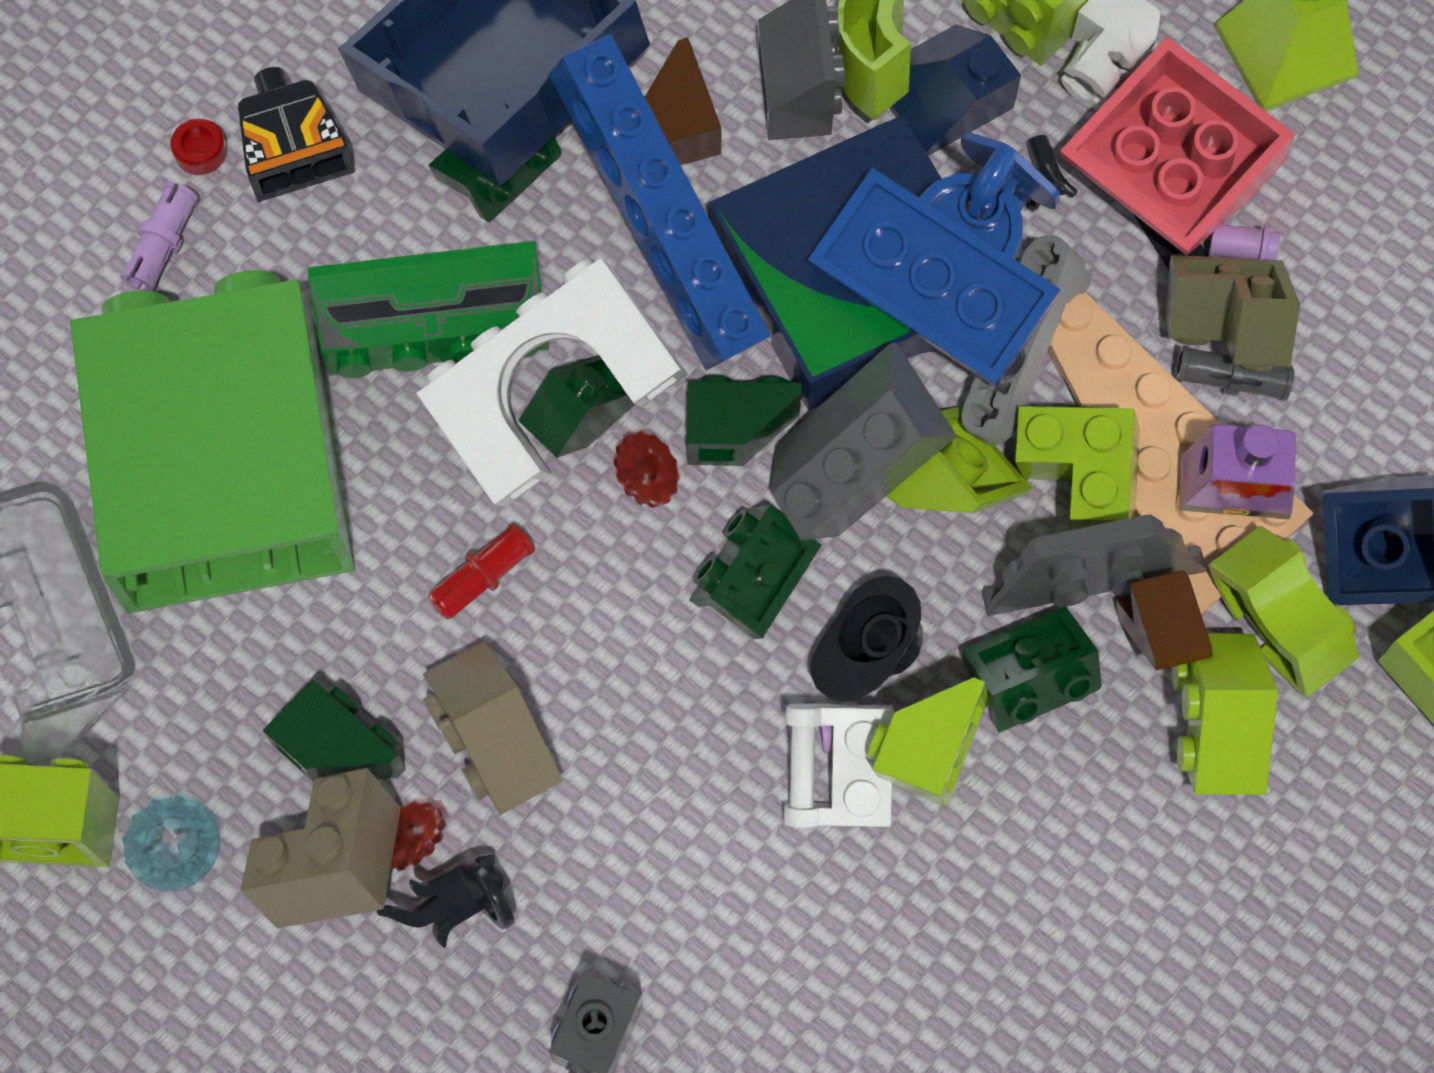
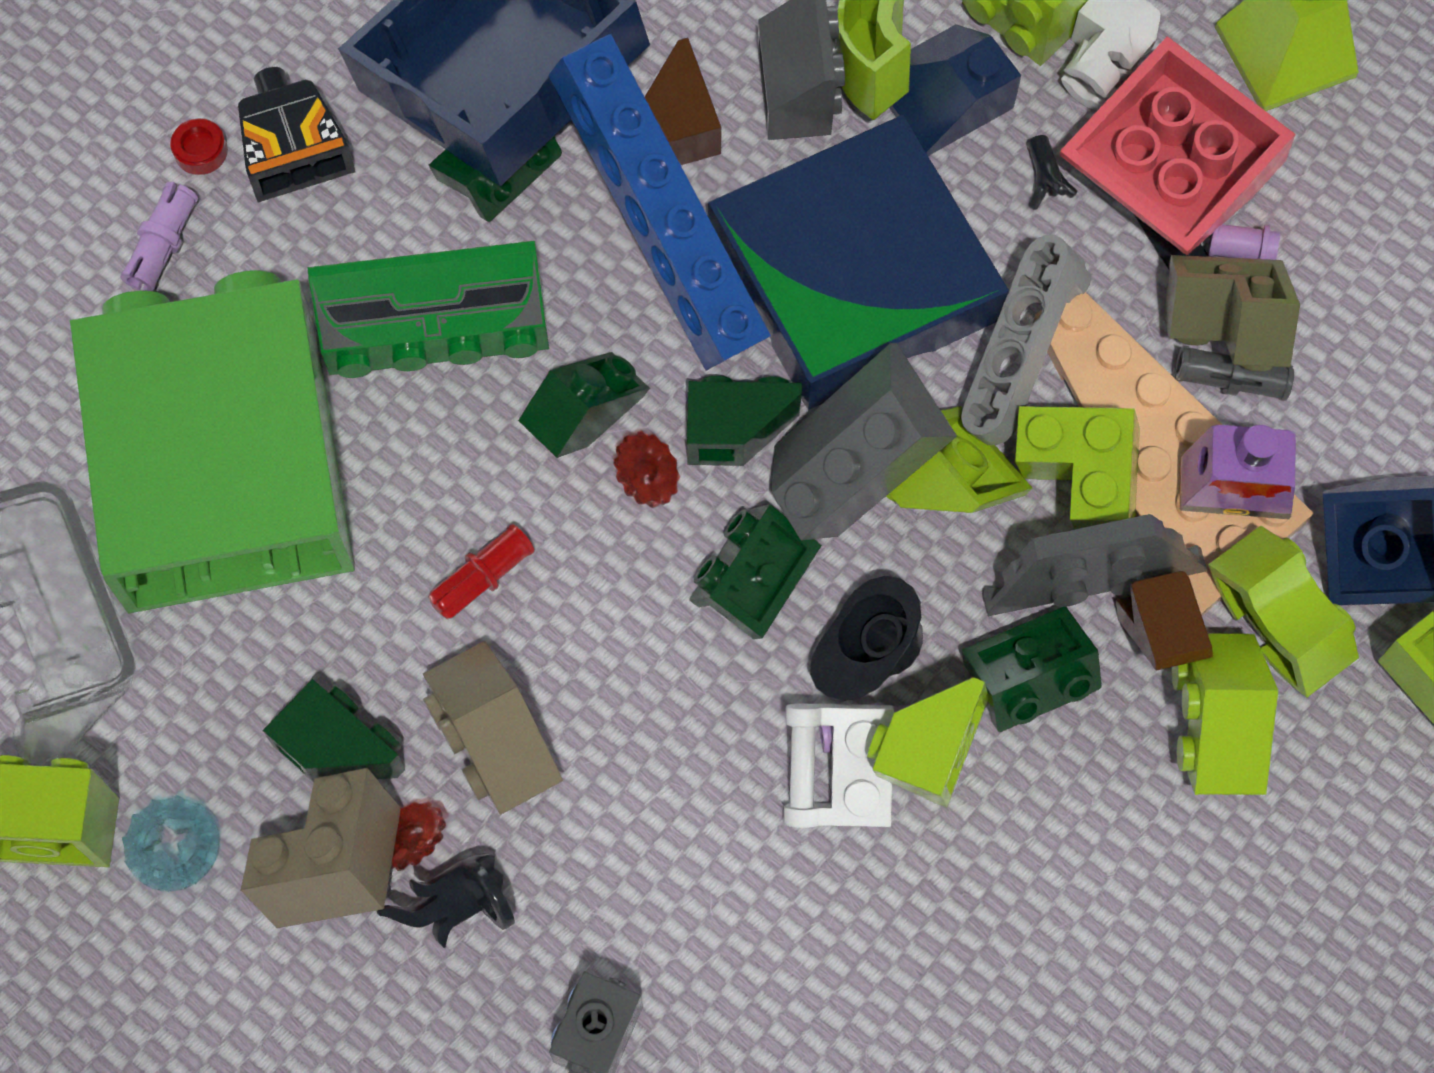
(473, 395): white arch -> none
(945, 269): blue plate -> none

